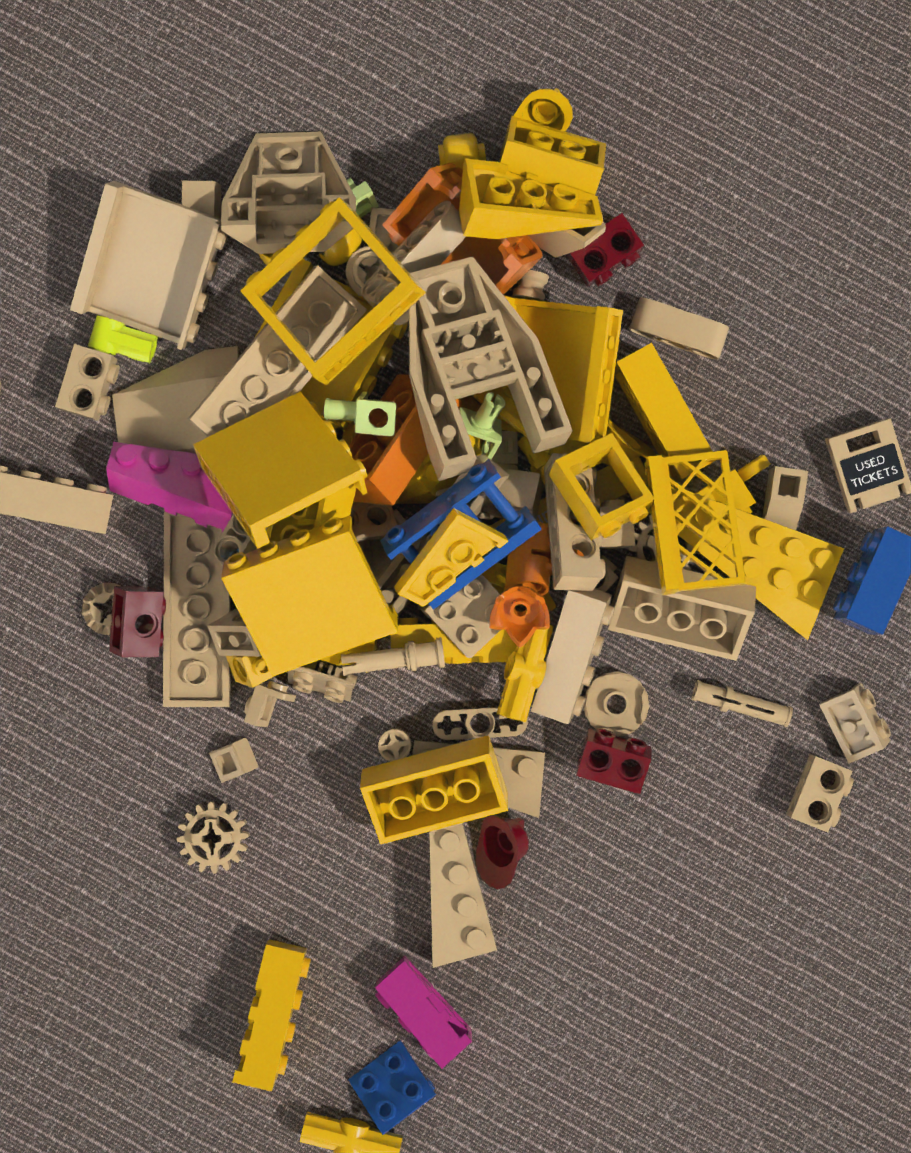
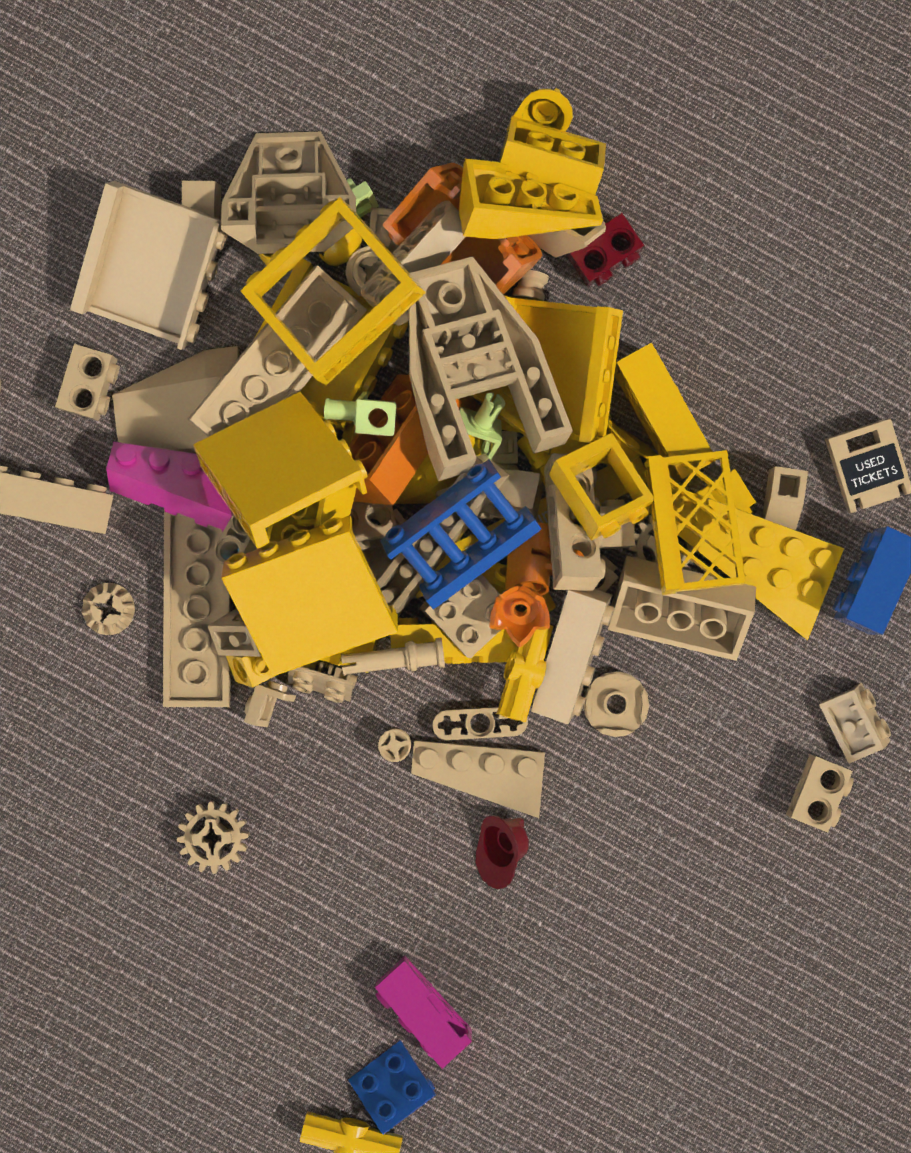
(116, 338): neon yellow piece -> none
(128, 605): dark red brick -> none
(233, 760): tan slope -> none
(271, 1015): yellow wedge -> none
(434, 789): yellow brick -> none
(450, 550): yellow wing -> none
(457, 902): tan wedge -> none
(460, 146): yellow head -> none
(610, 768): dark red brick -> none
(679, 328): tan beam -> none
(704, 693): tan pin -> none
(753, 467): yellow tile -> none

